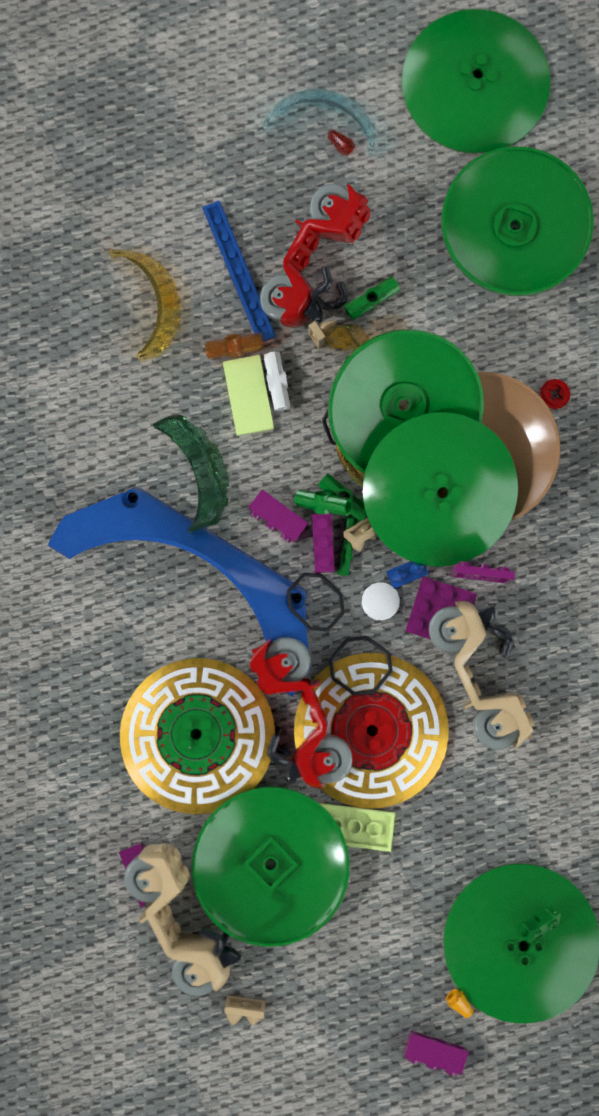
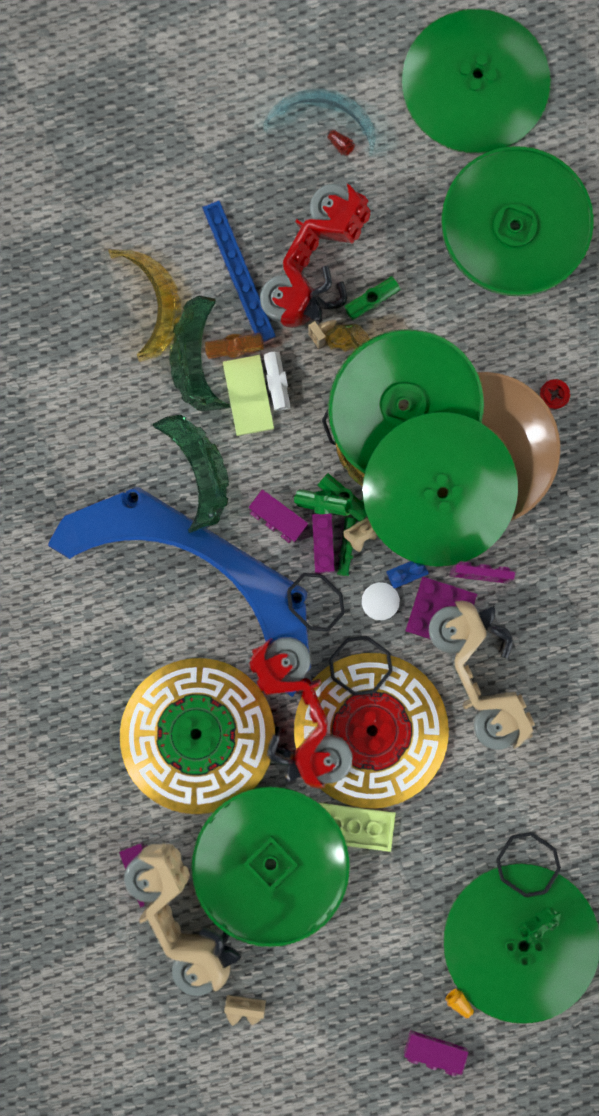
(186, 356): none -> clear green windscreen
(513, 886): none -> black piece

